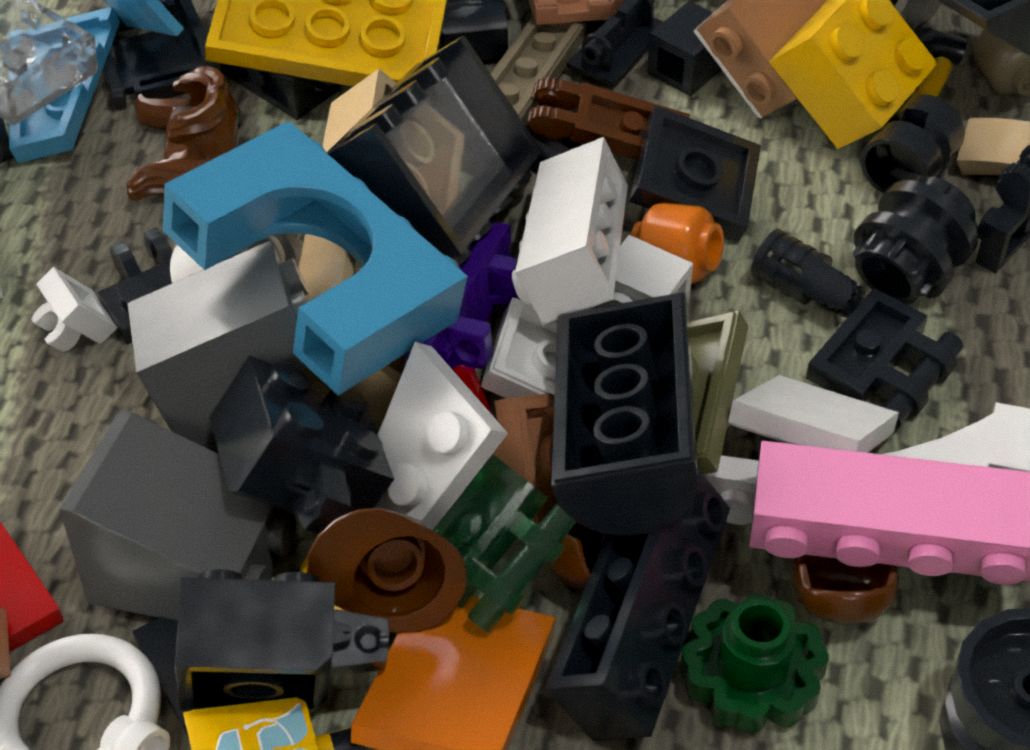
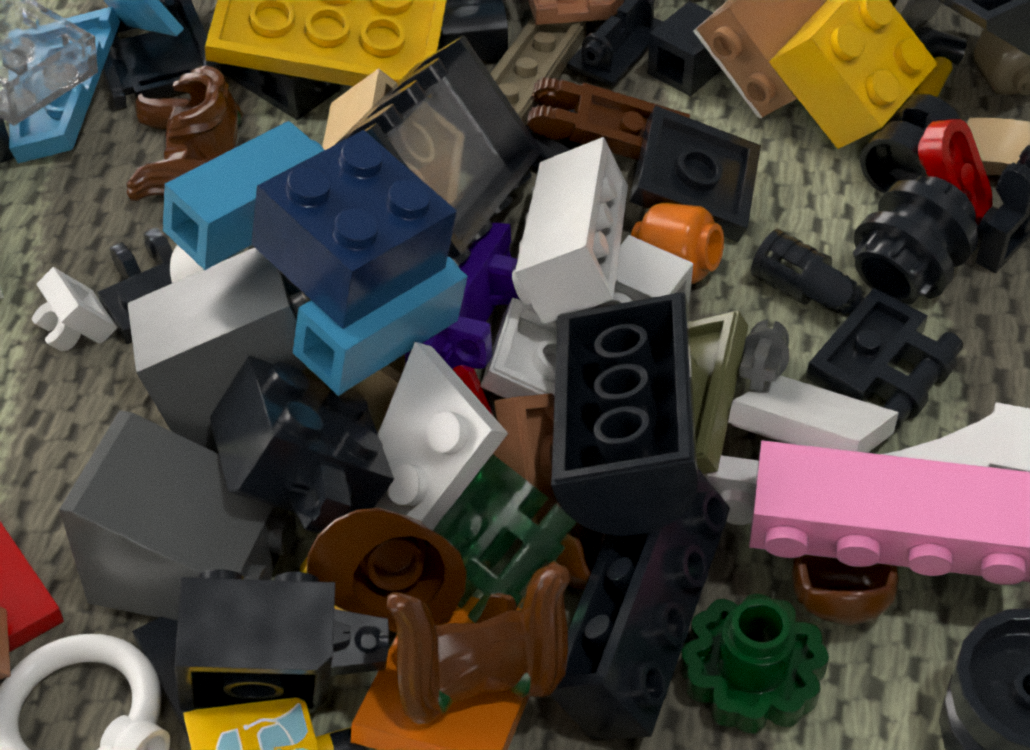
(352, 228): none -> dark blue brick
(497, 653): none -> reddish brown hair
(764, 354): none -> dark grey axle
(952, 155): none -> red plate

